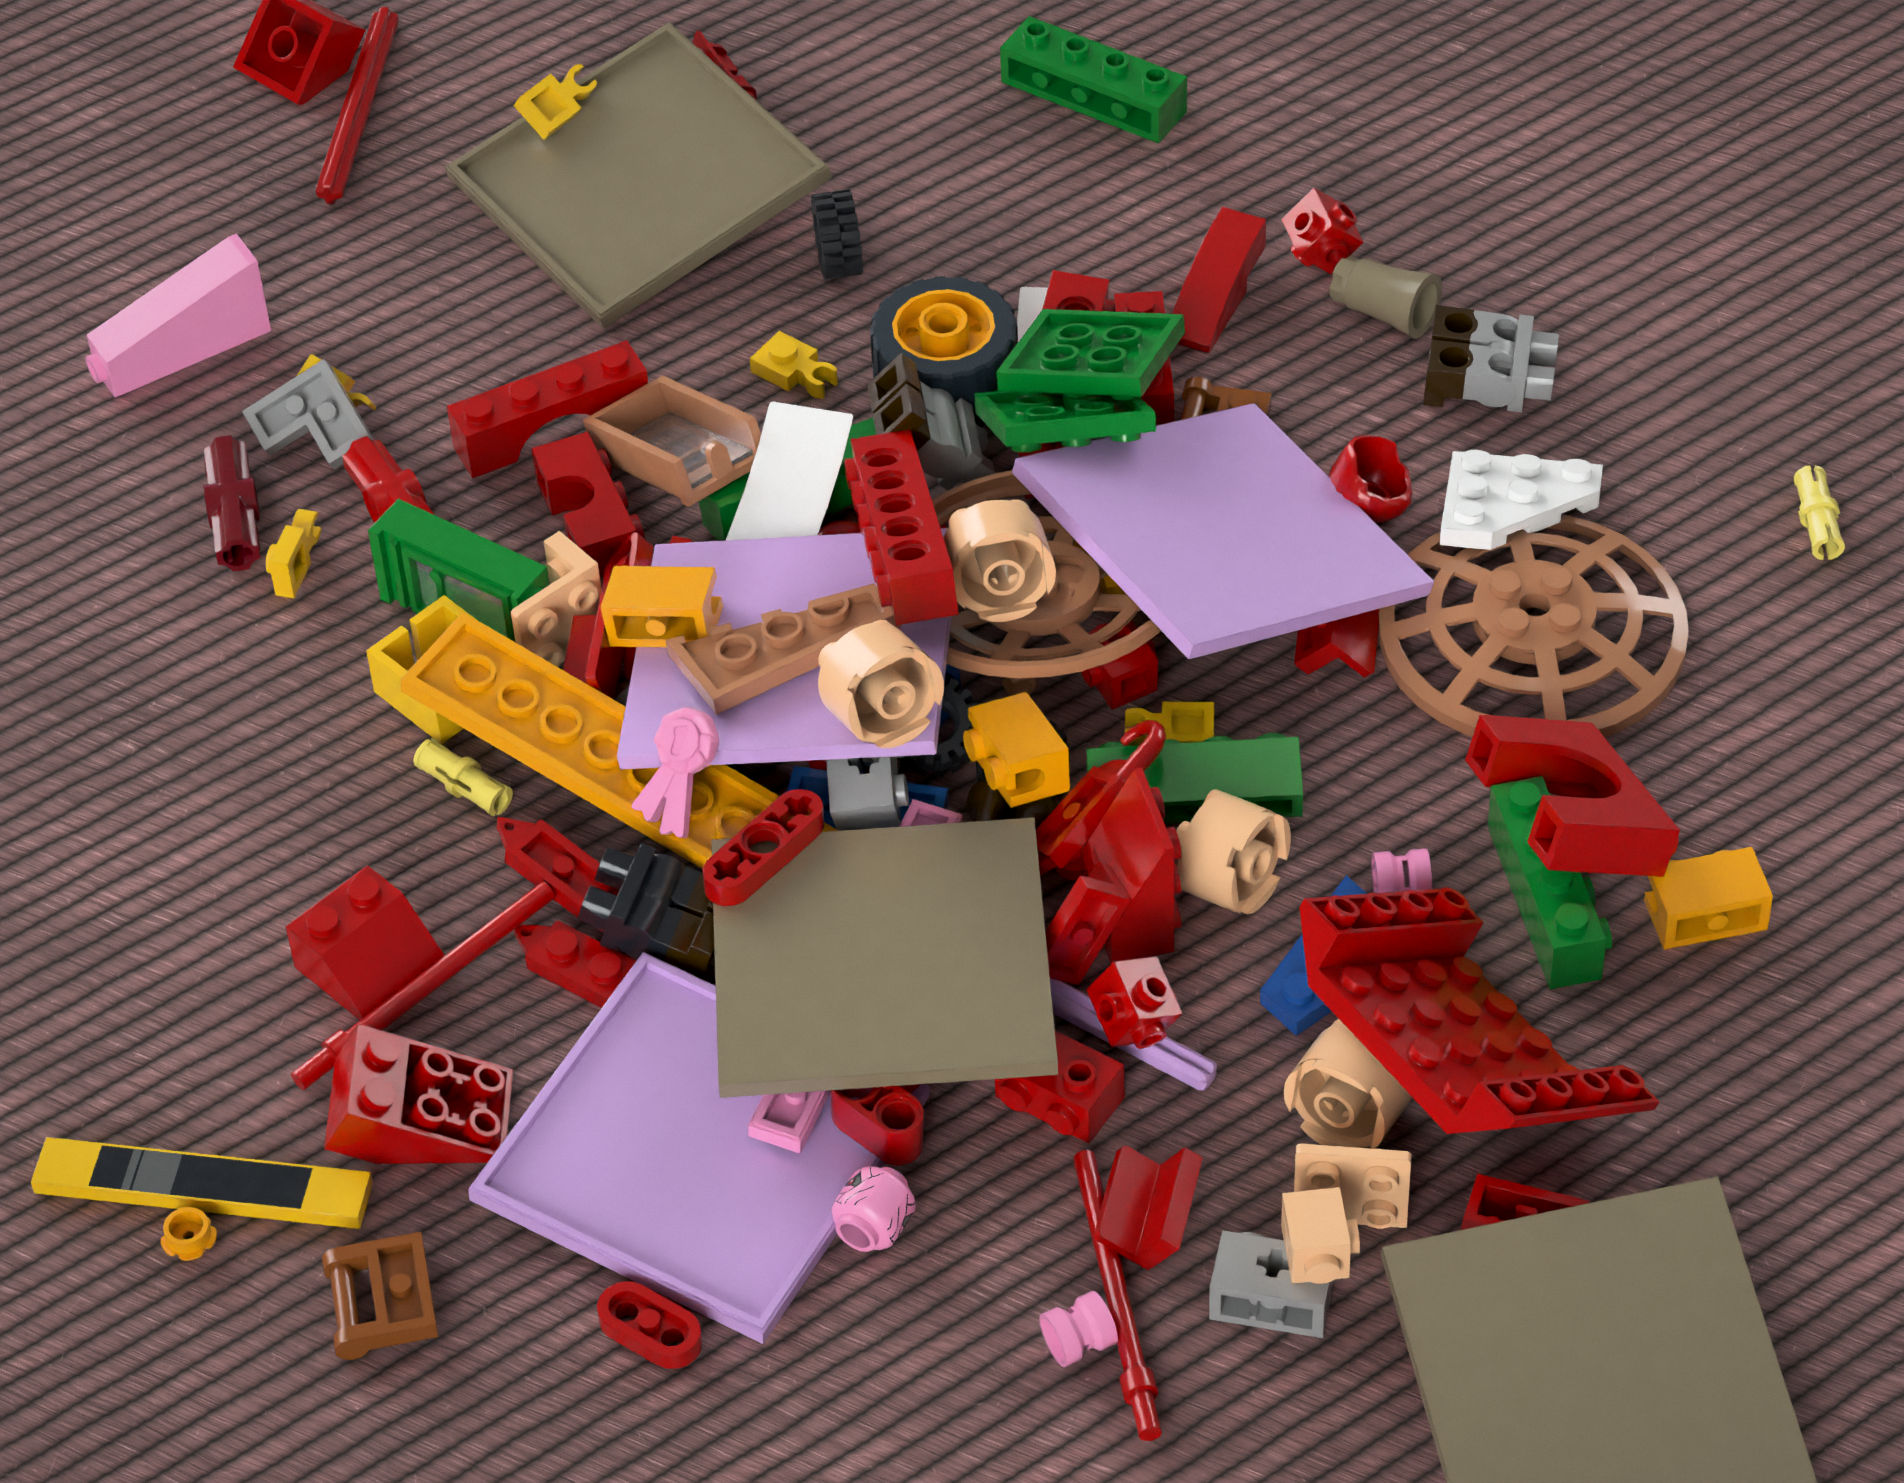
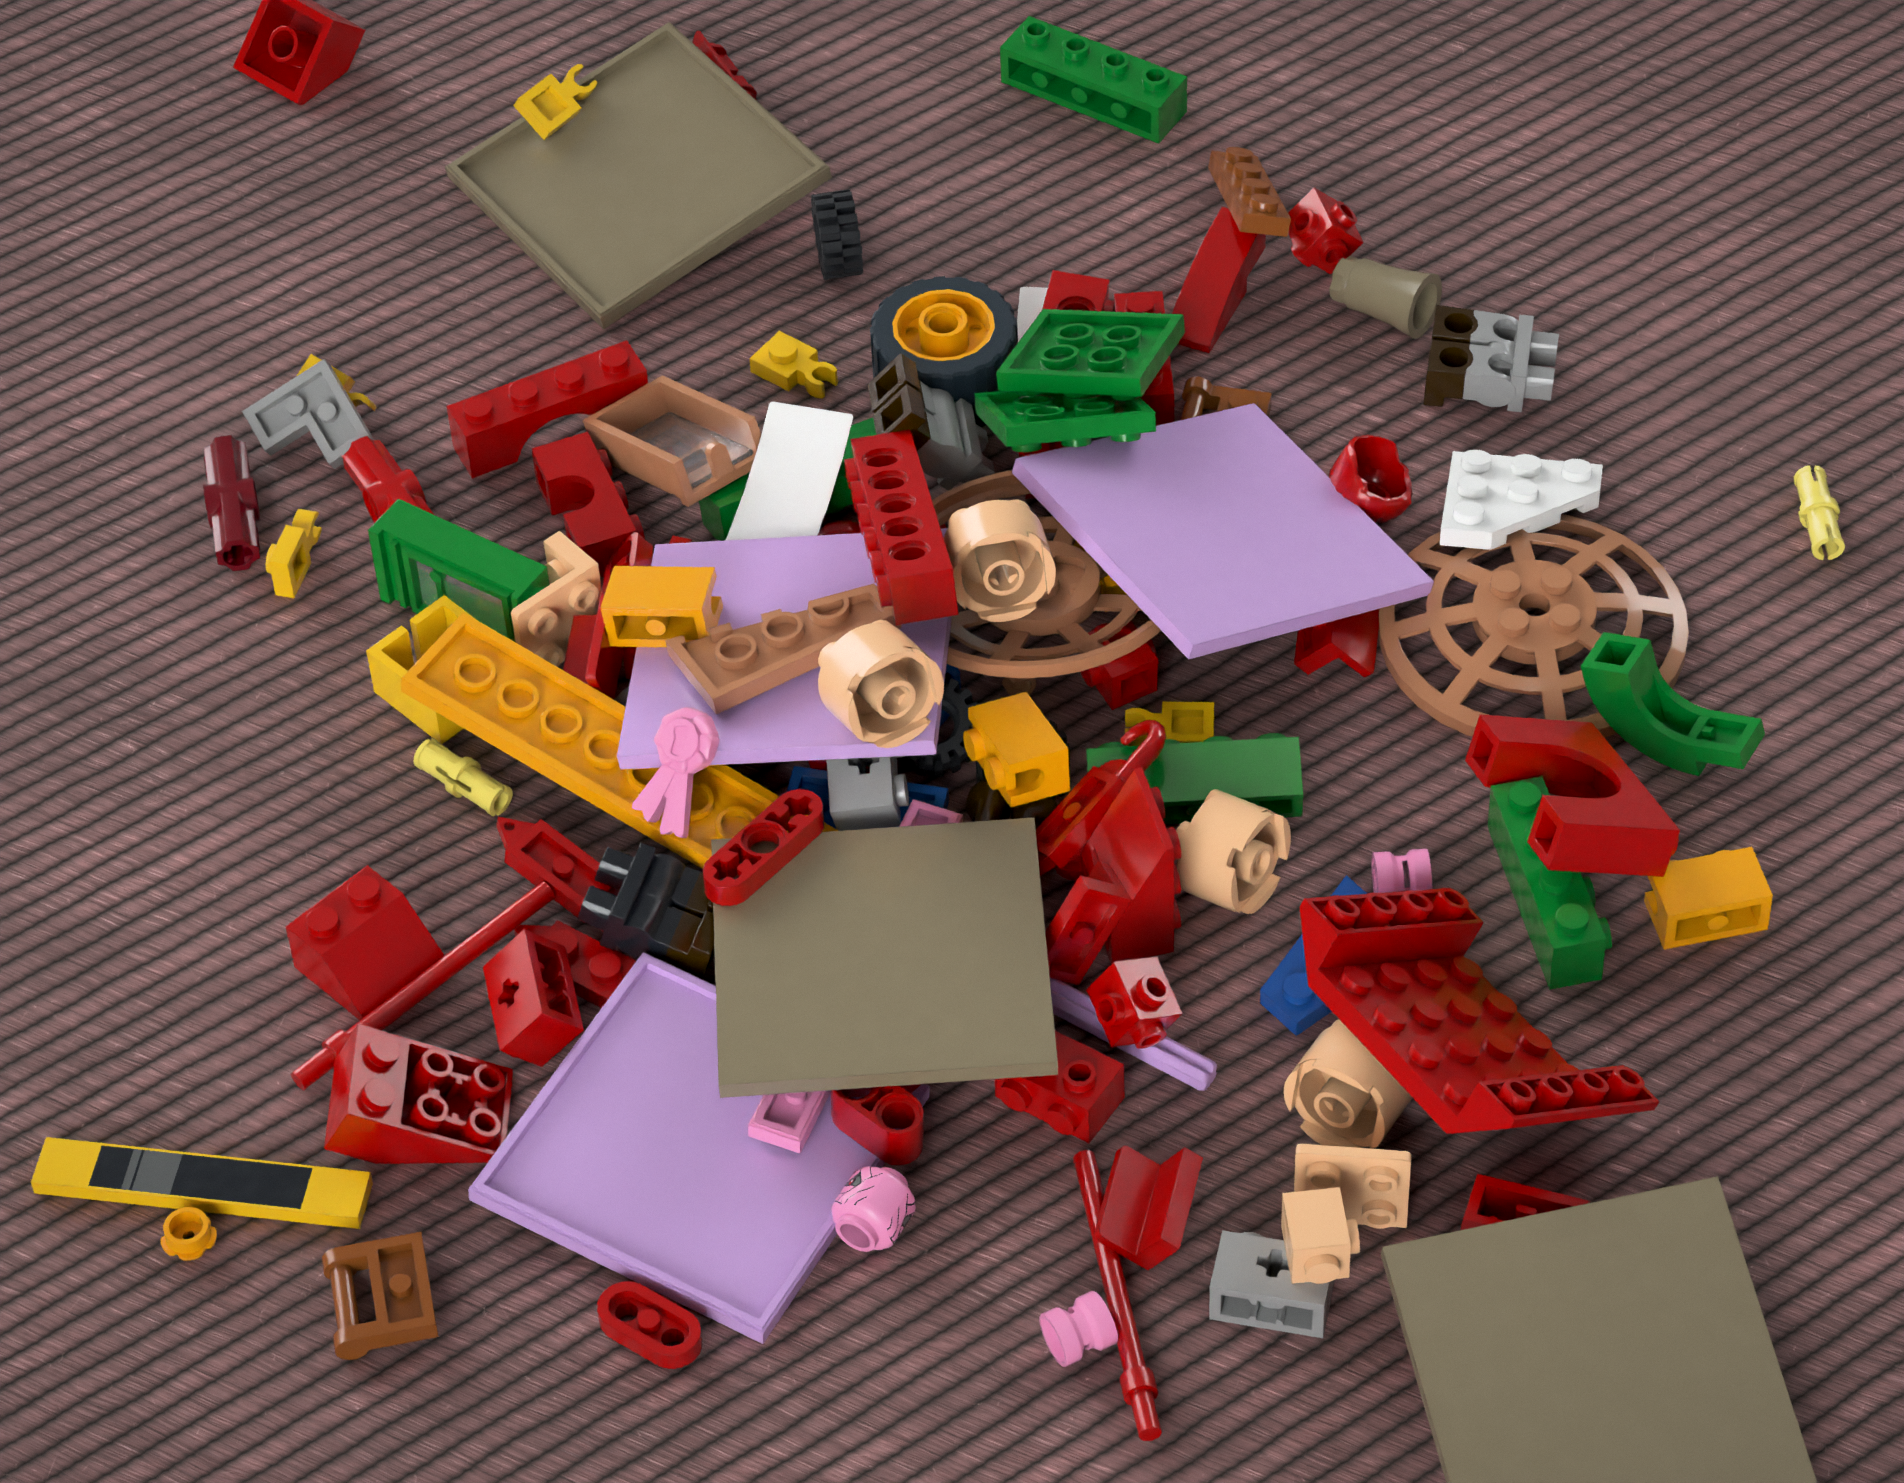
(182, 320): bright pink slope -> none
(357, 106): red axle -> none
(532, 998): none -> red brick
(1248, 192): none -> dark orange plate
(1656, 719): none -> green arch

